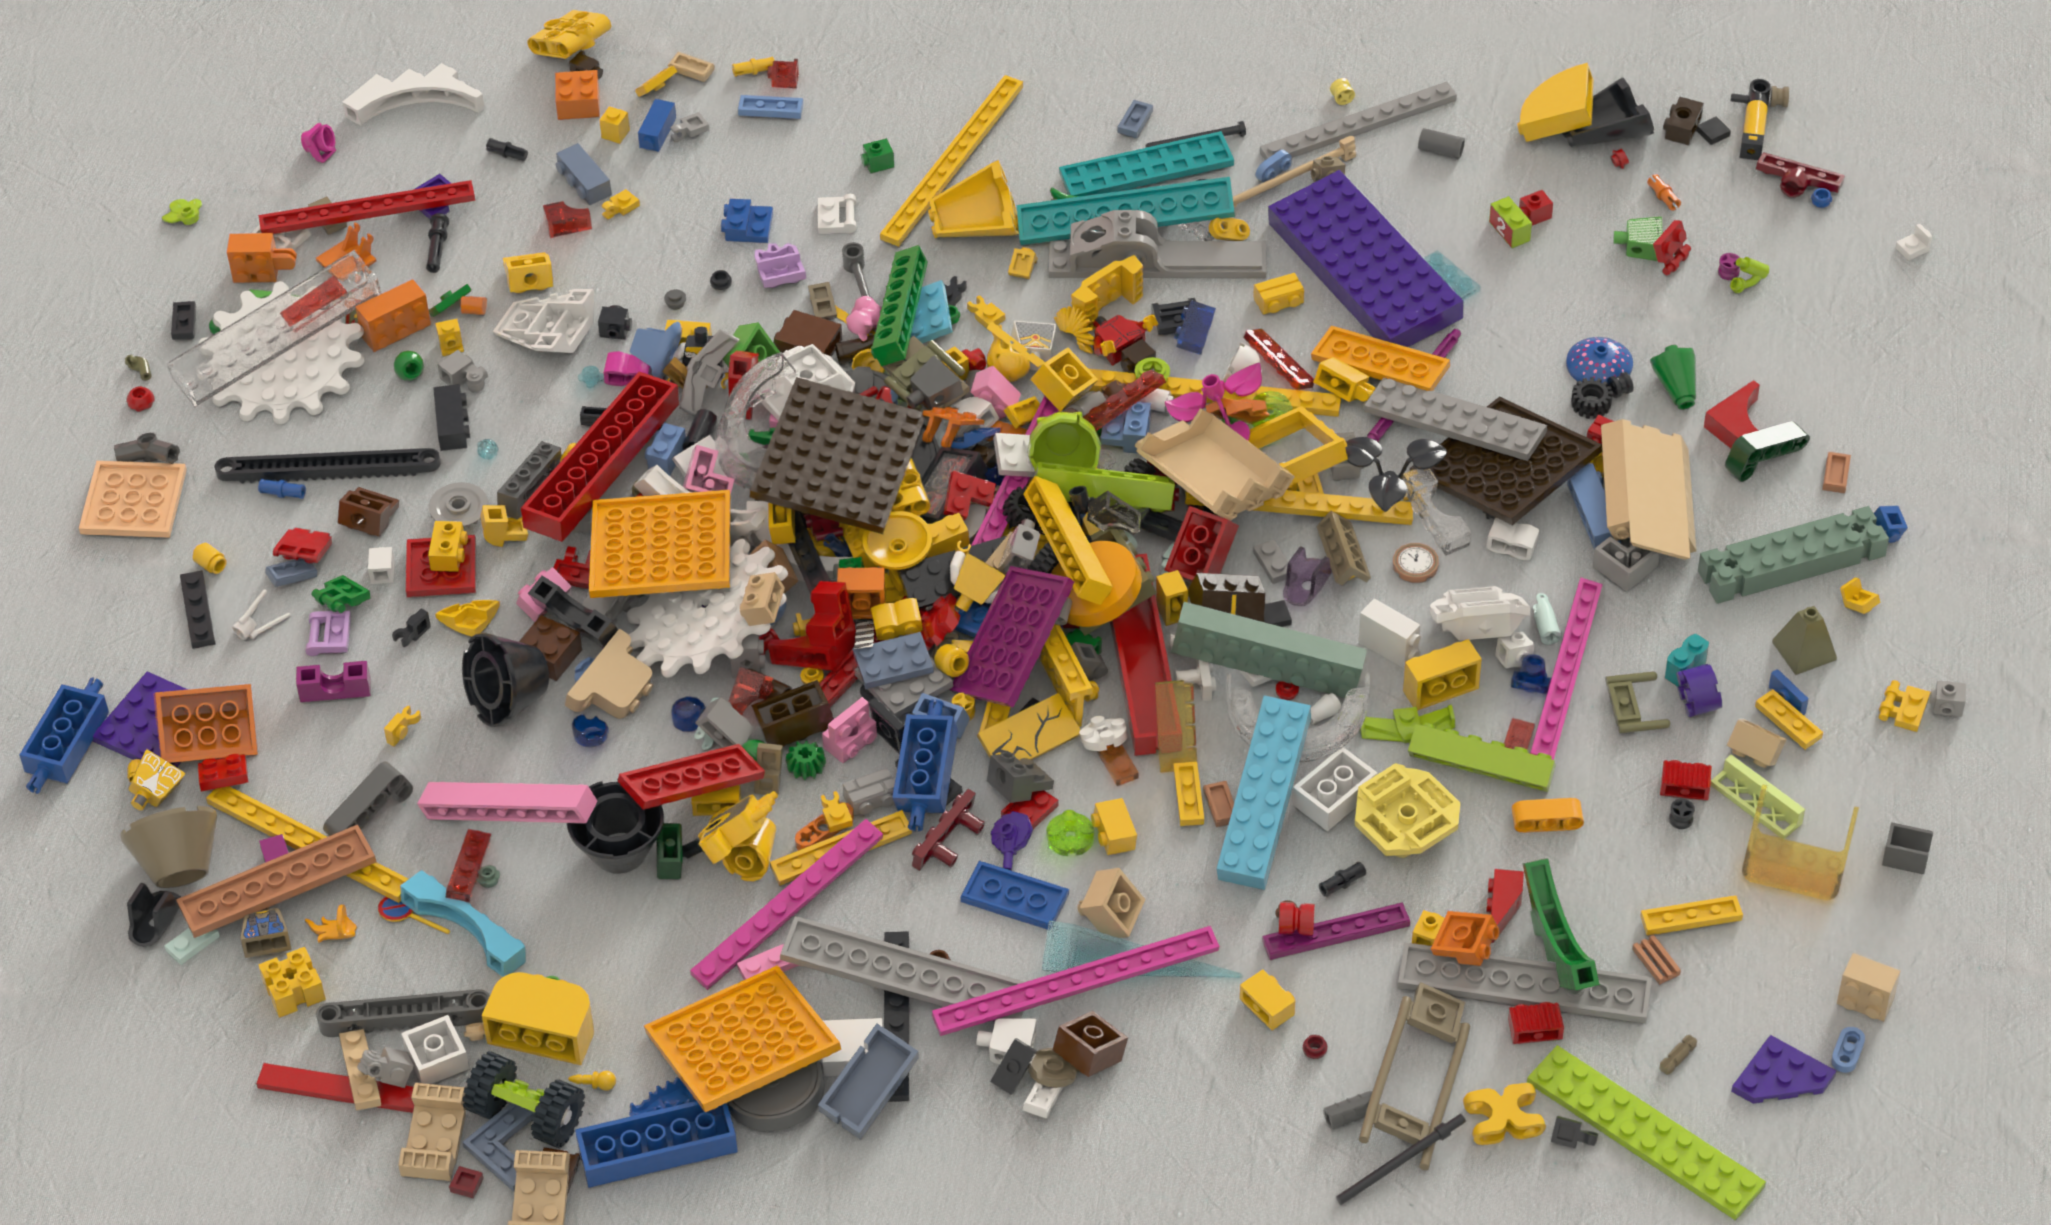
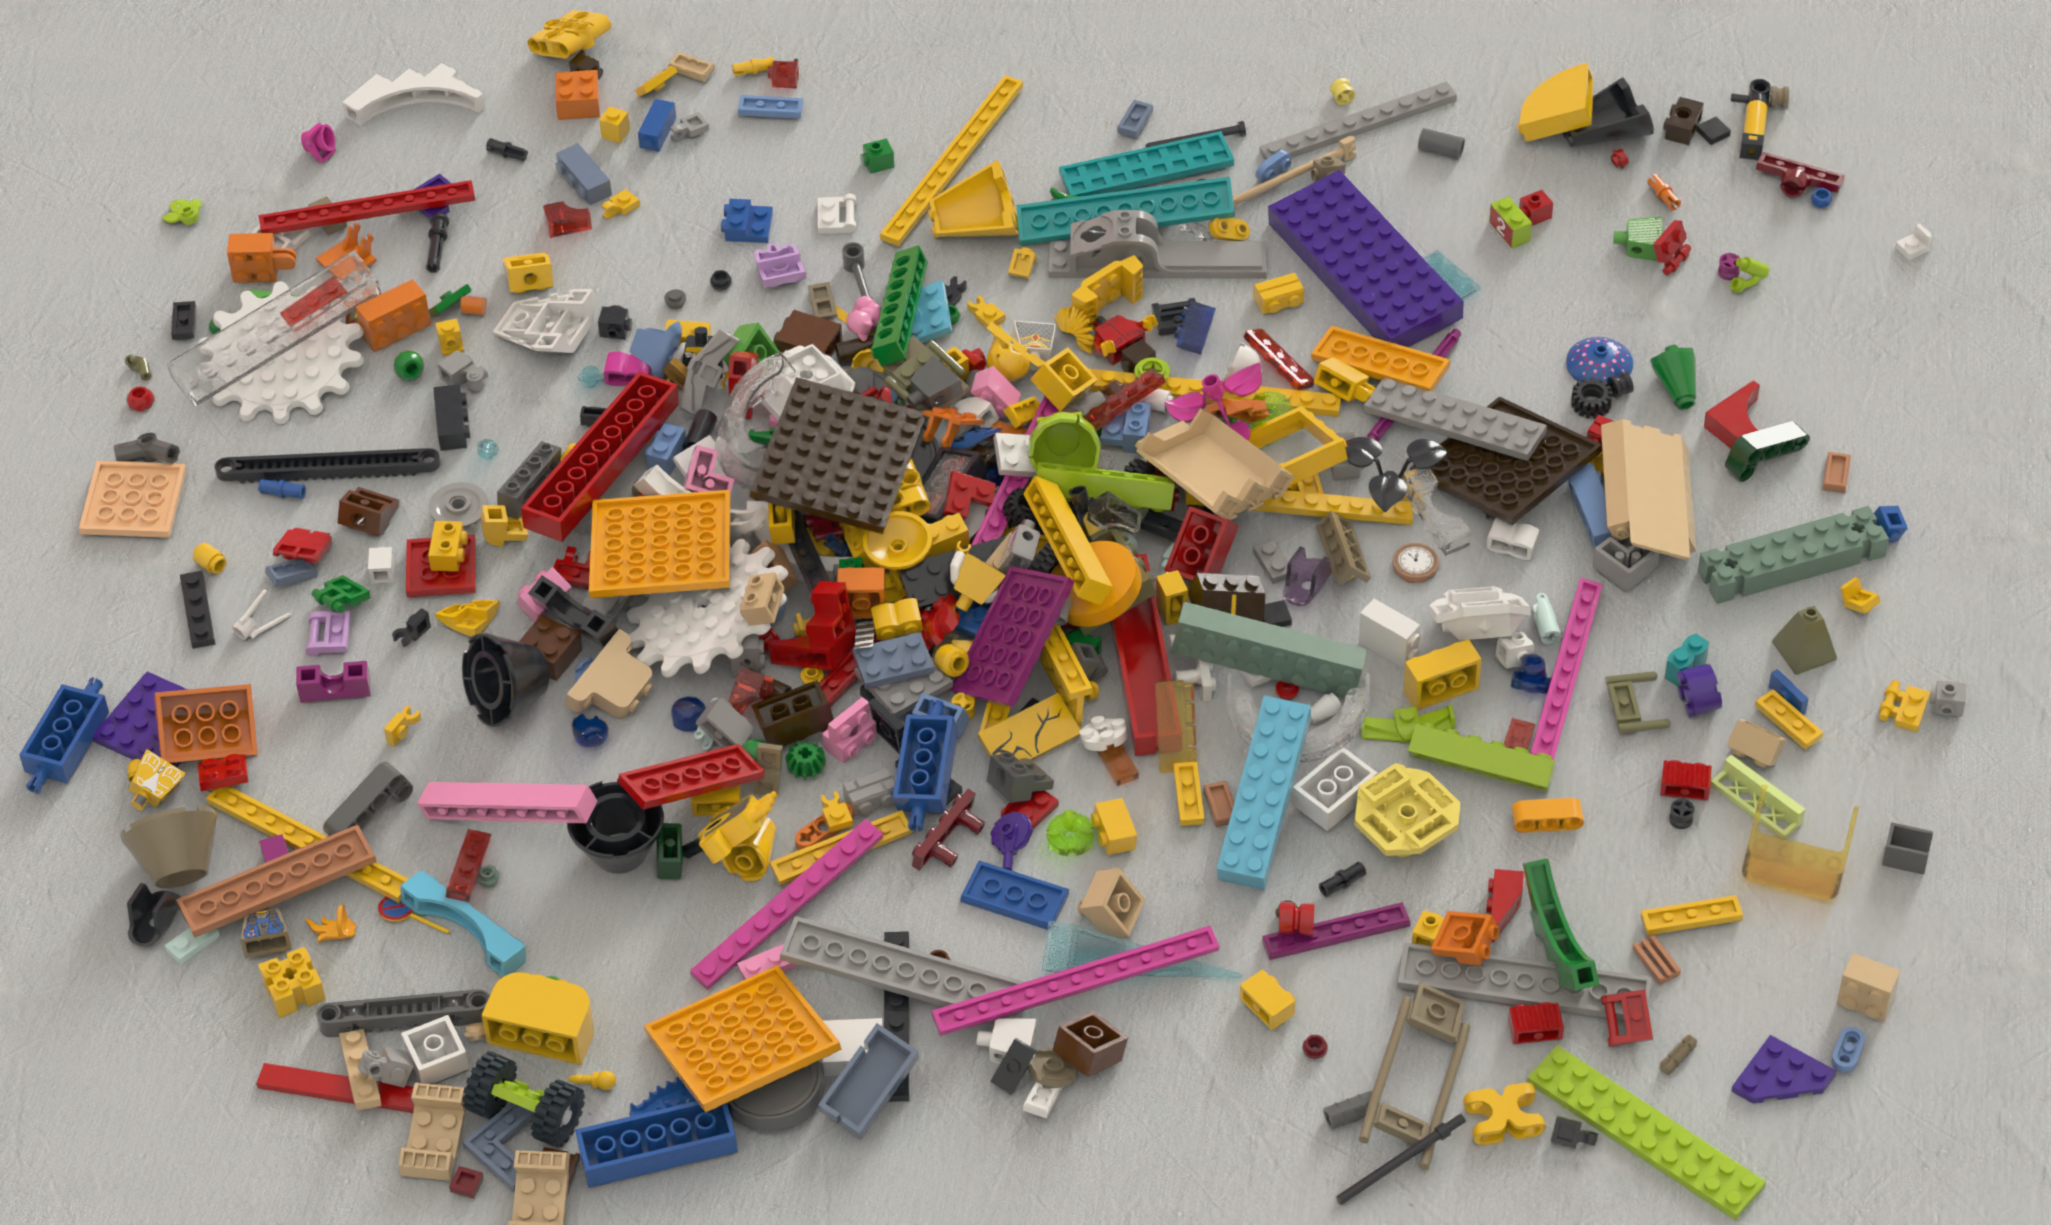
(1635, 1016): none -> red plate

